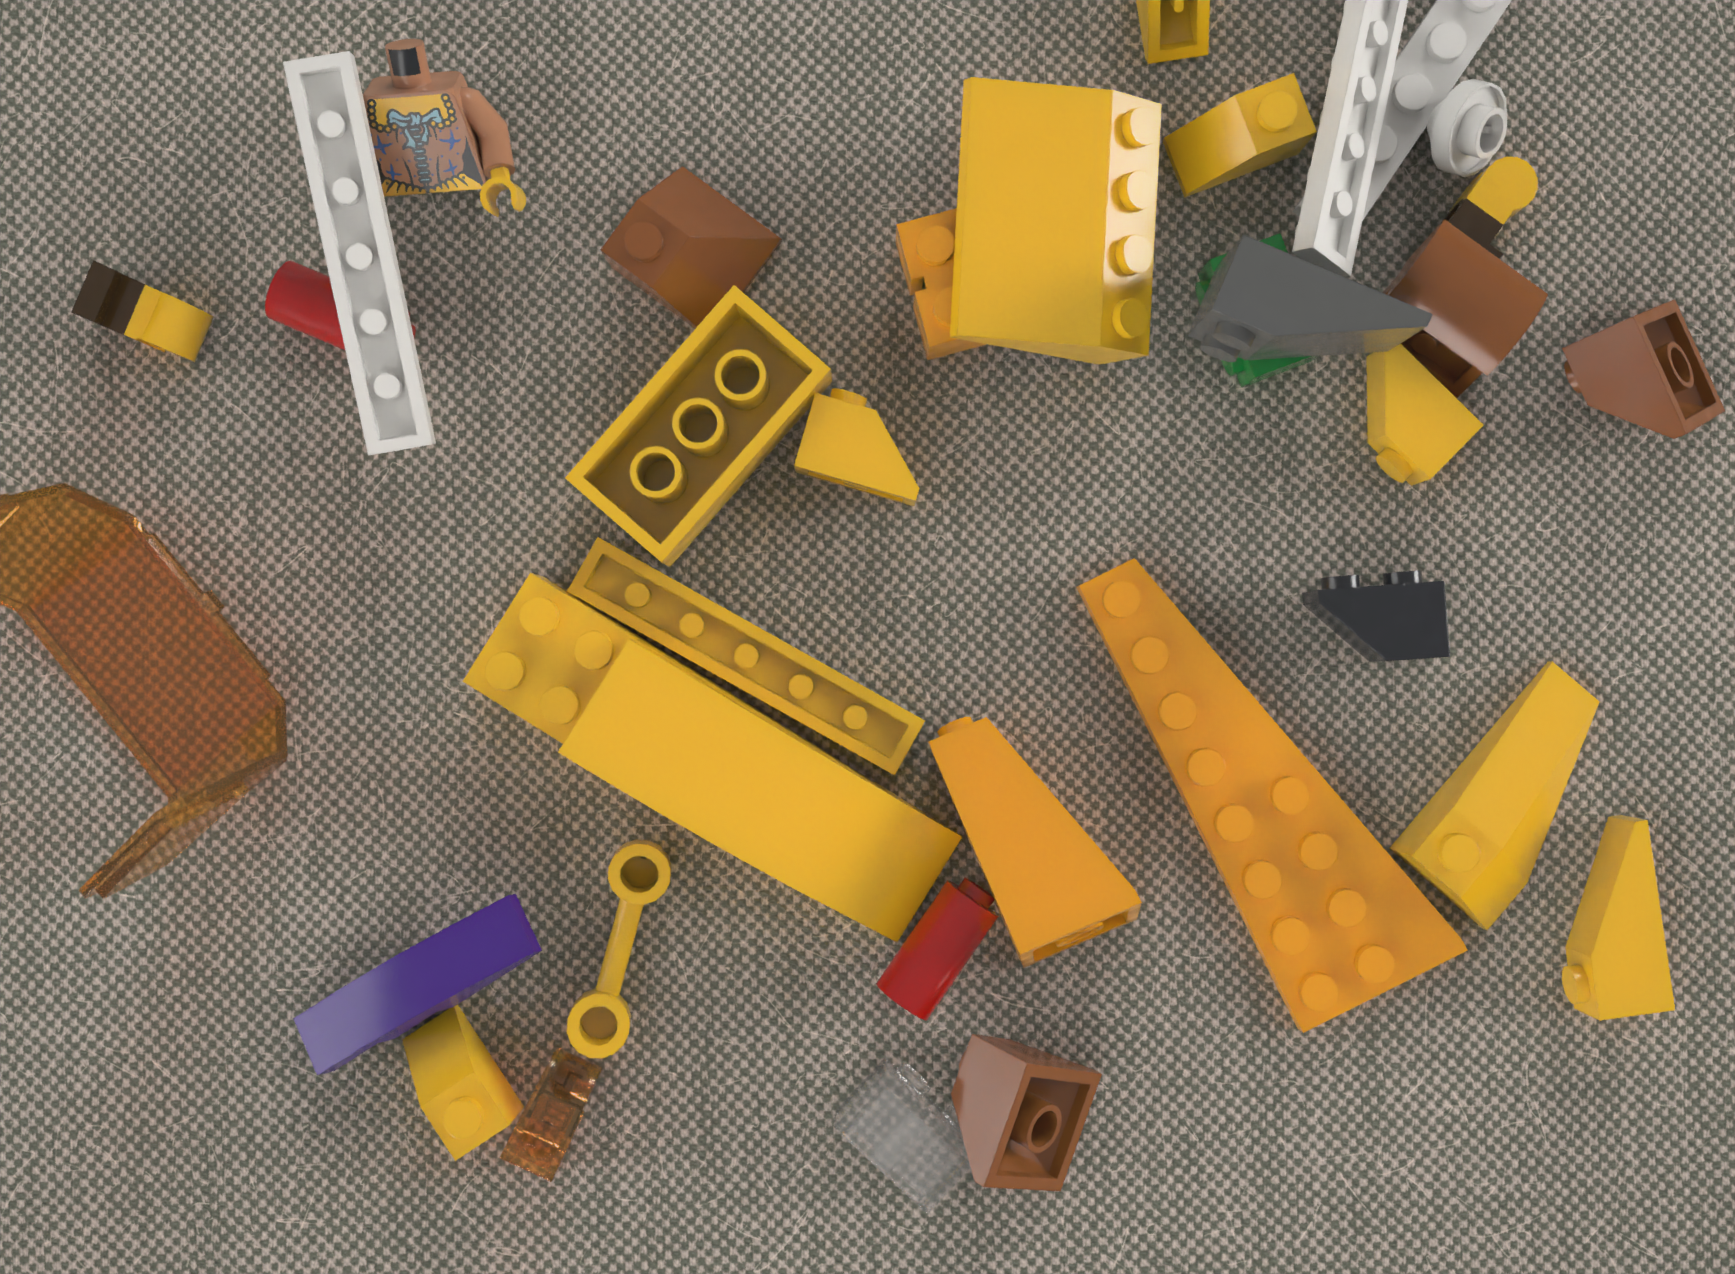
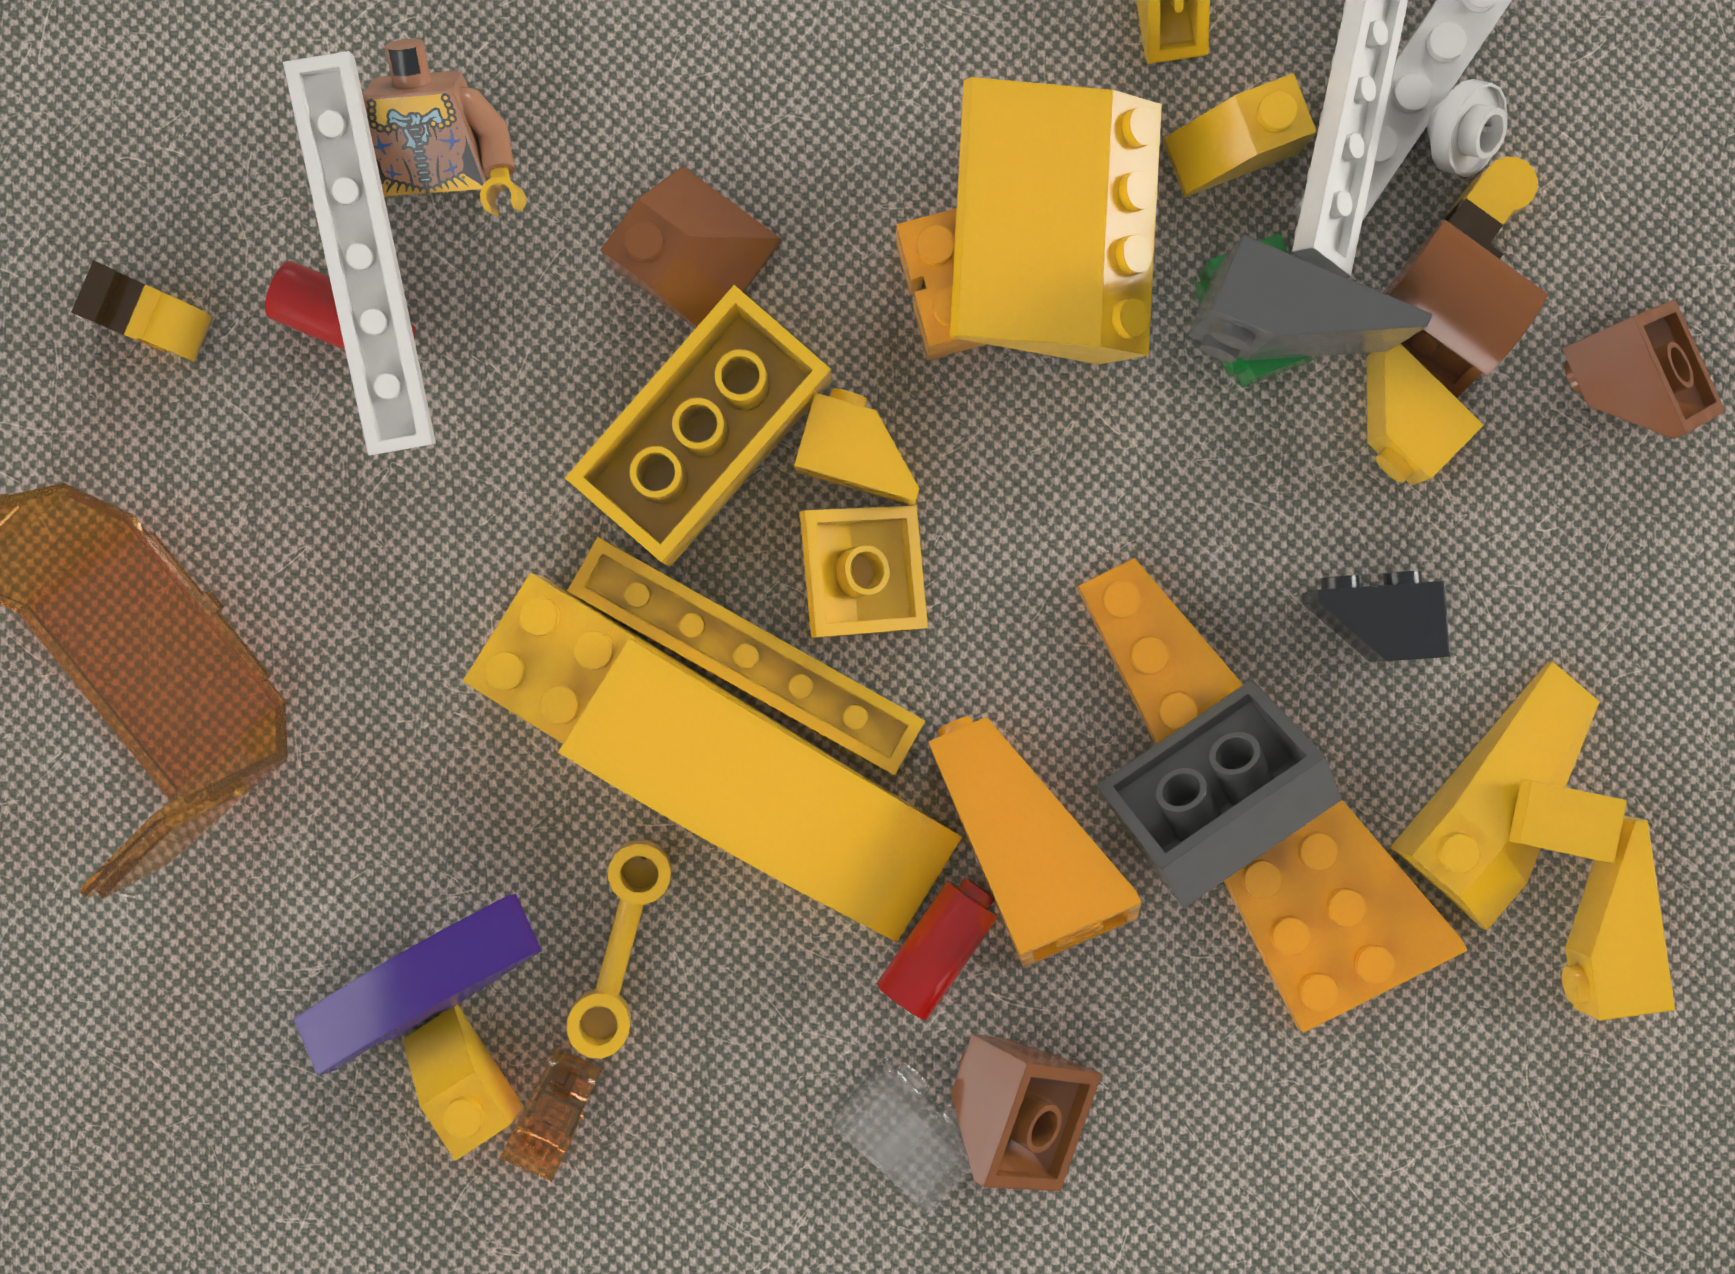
(863, 570): none -> yellow slope
(1220, 792): none -> dark grey slope
(1567, 820): none -> yellow slope

